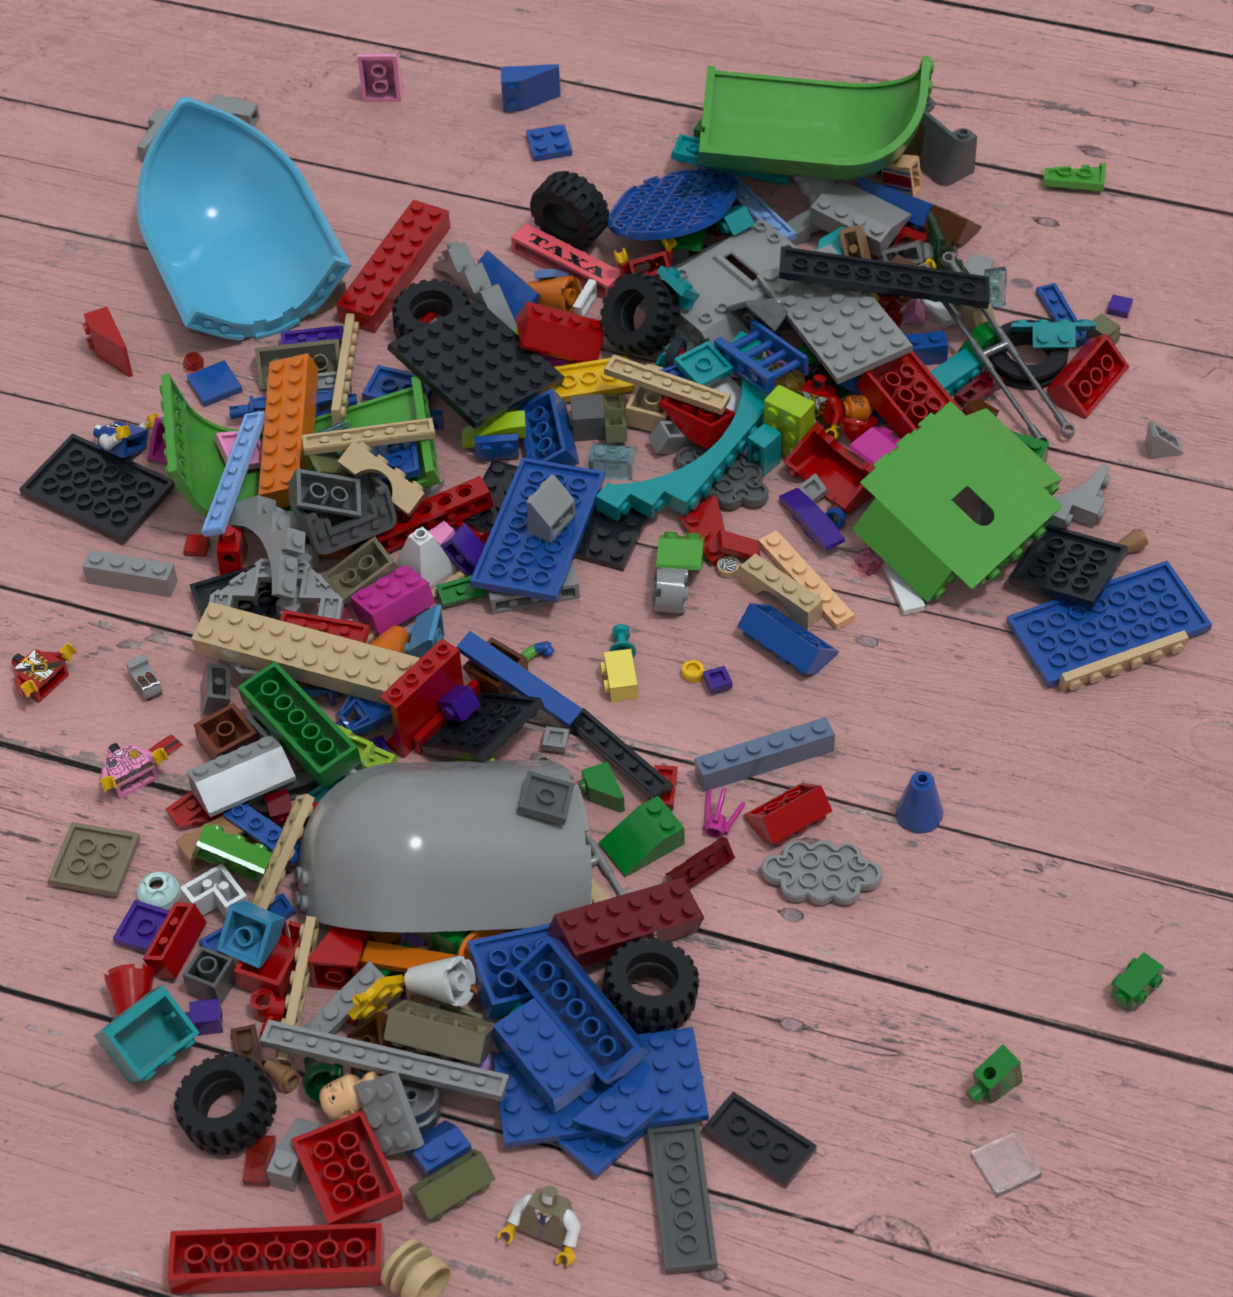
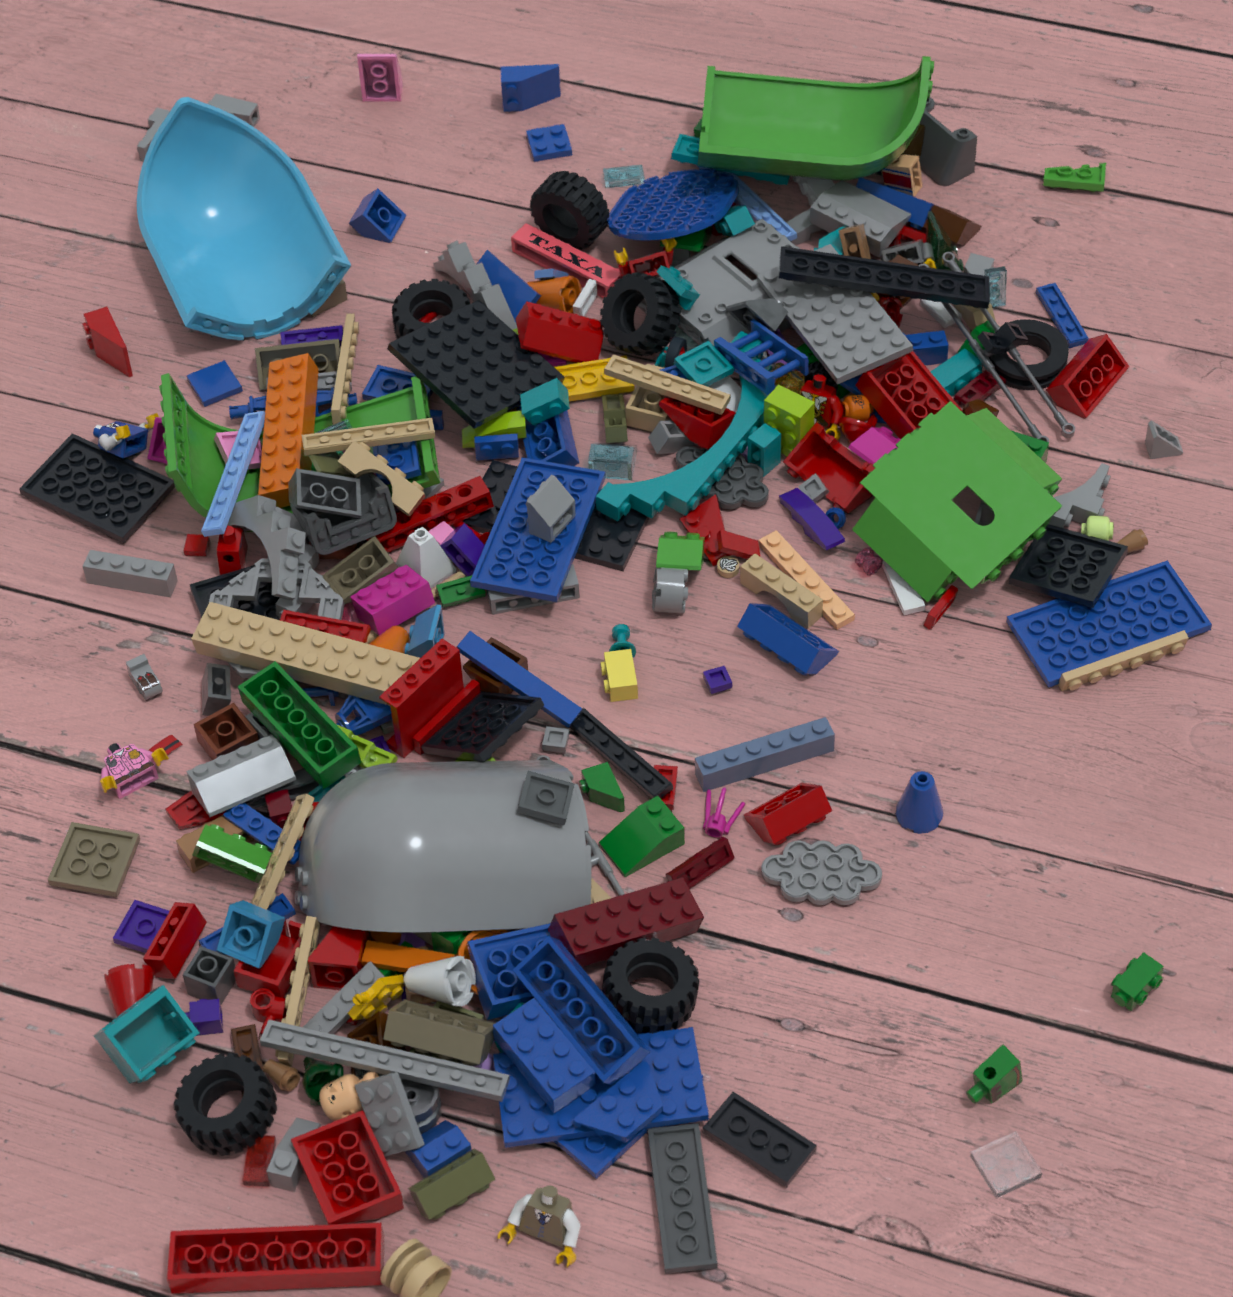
(41, 671): torso -> none
(162, 897): light aqua piece -> none
(193, 361): clear red plate -> none
(213, 890): white brick -> none
(377, 217): none -> blue slope
(394, 265): red brick -> none
(459, 703): dark purple brick -> none
(532, 651): arm -> none
(544, 401): none -> teal brick
(587, 417): dark grey head -> none
(623, 176): none -> clear light blue plate
(692, 671): yellow tile -> none
(914, 312): bright pink slope -> none
(941, 607): none -> red tile
(1005, 339): none -> black slope
(1053, 334): teal bracket -> none
(1098, 527): none -> yellowish green head
(1105, 326): olive brick -> none
(1120, 306): dark purple tile -> none

